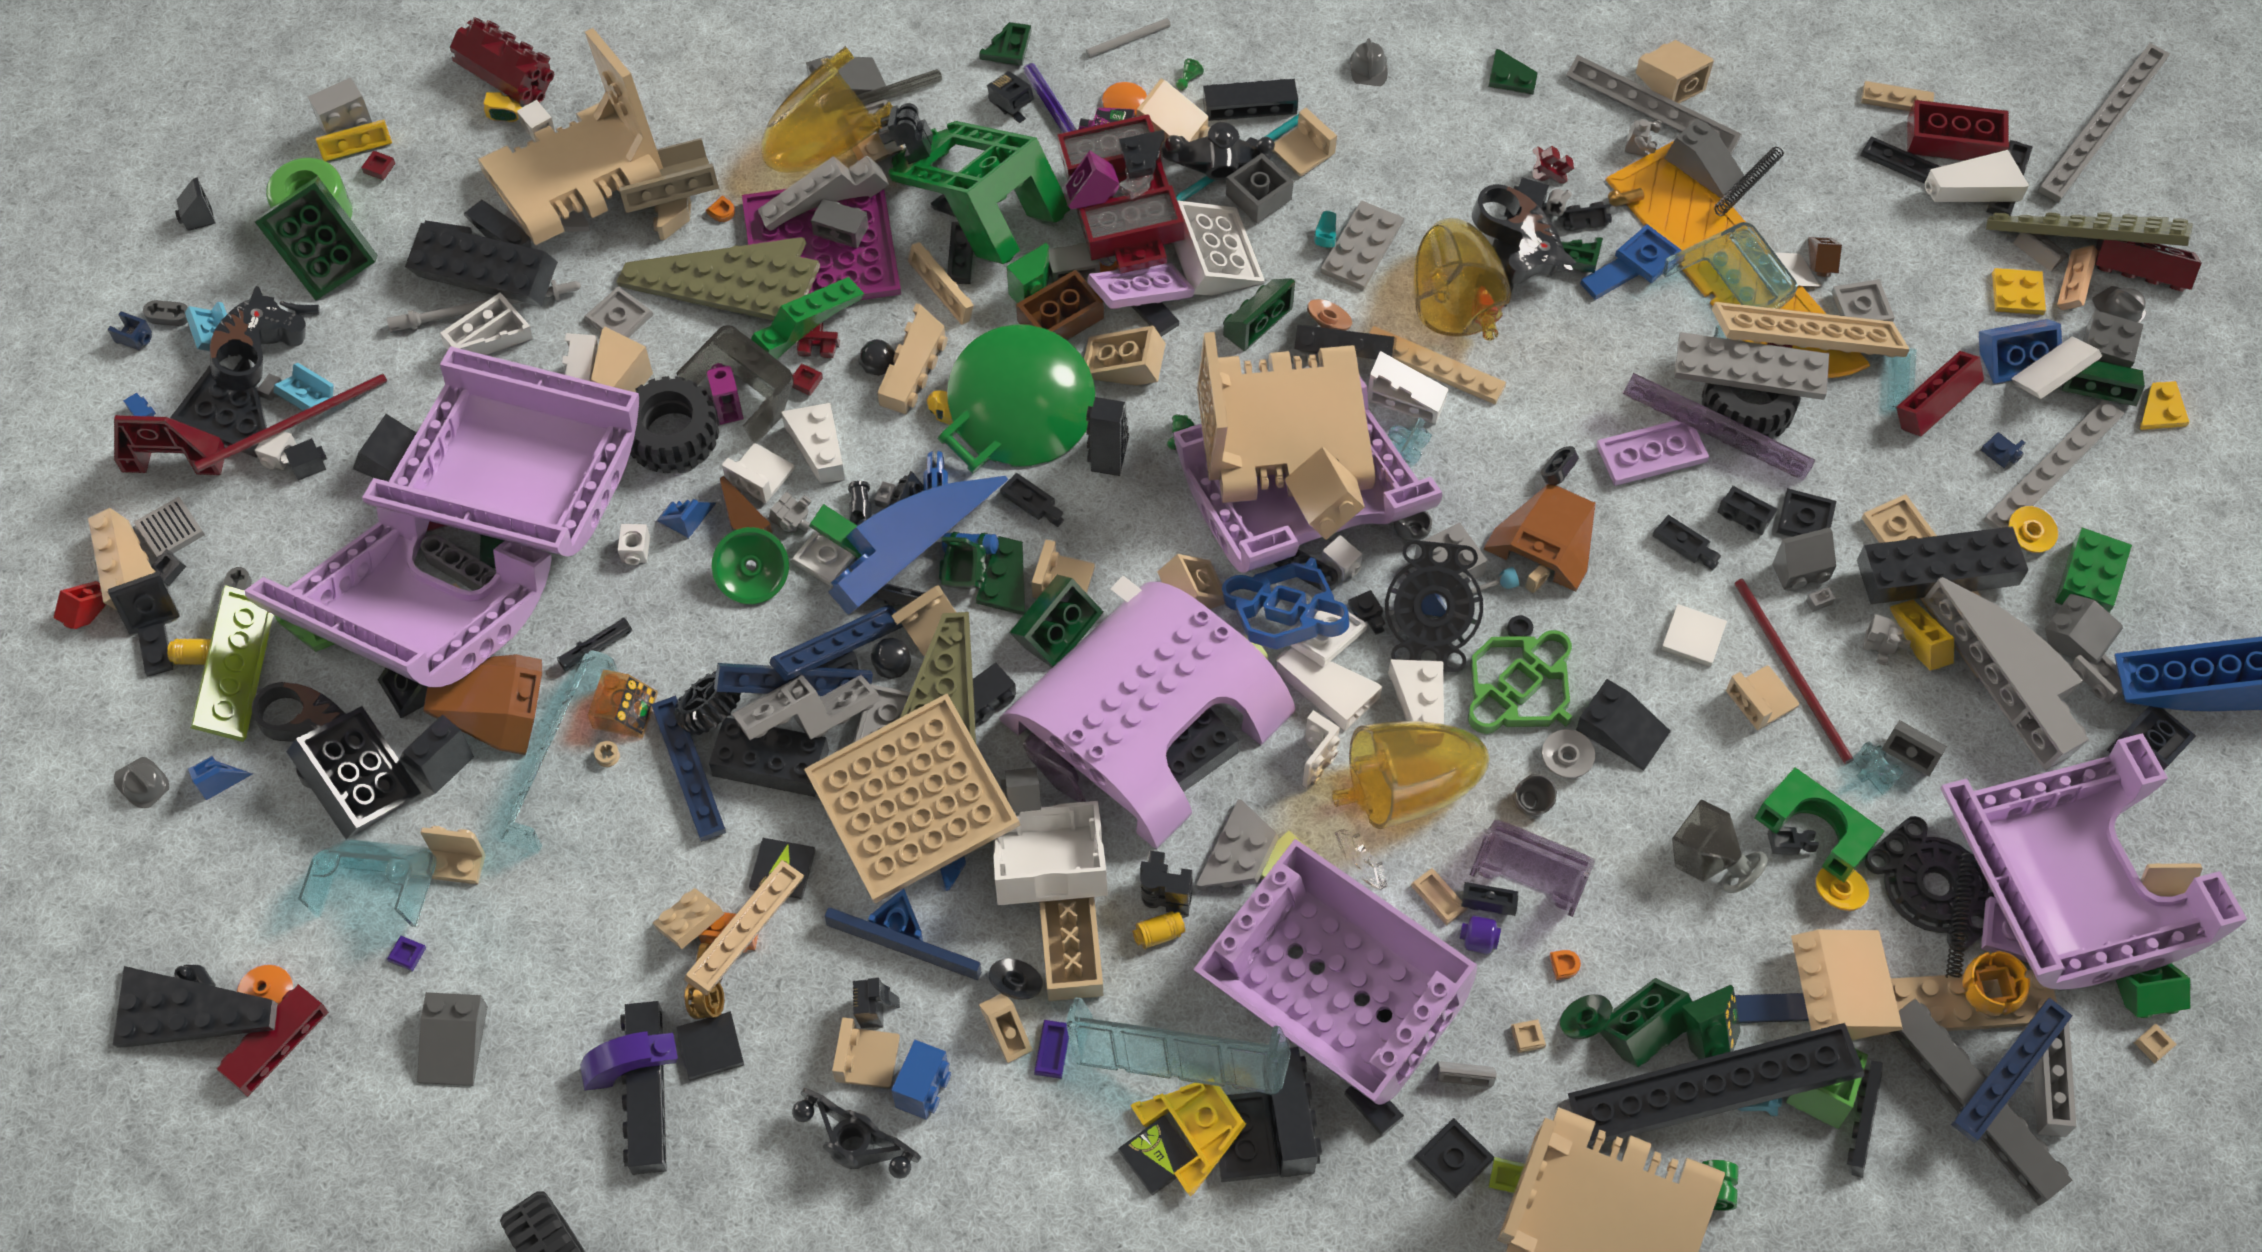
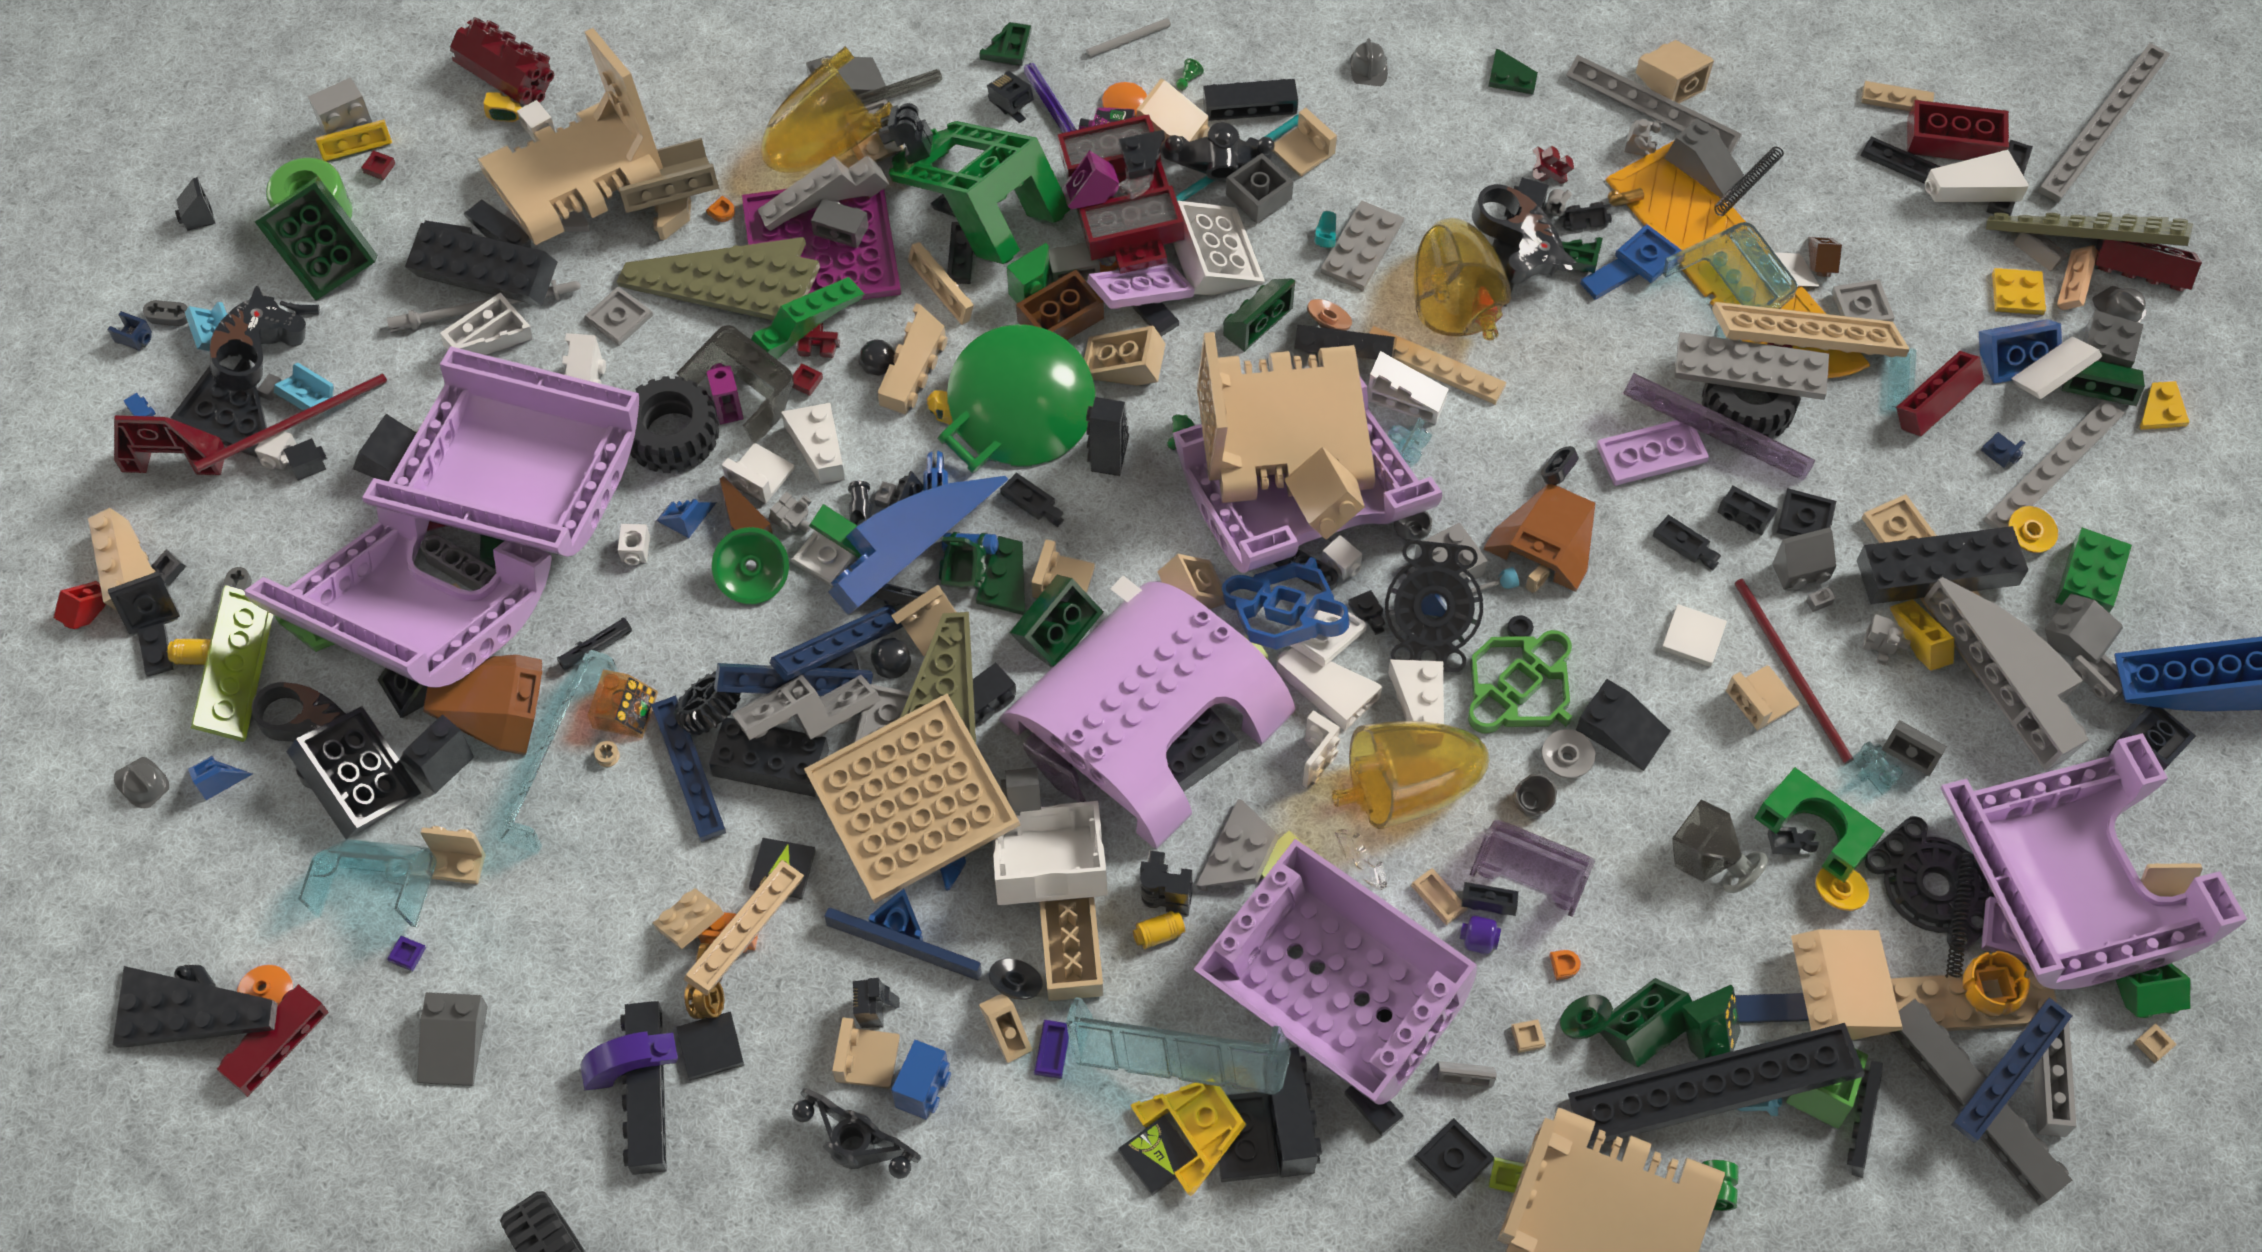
(169, 527): light grey tile -> none
(621, 362): tan slope -> none

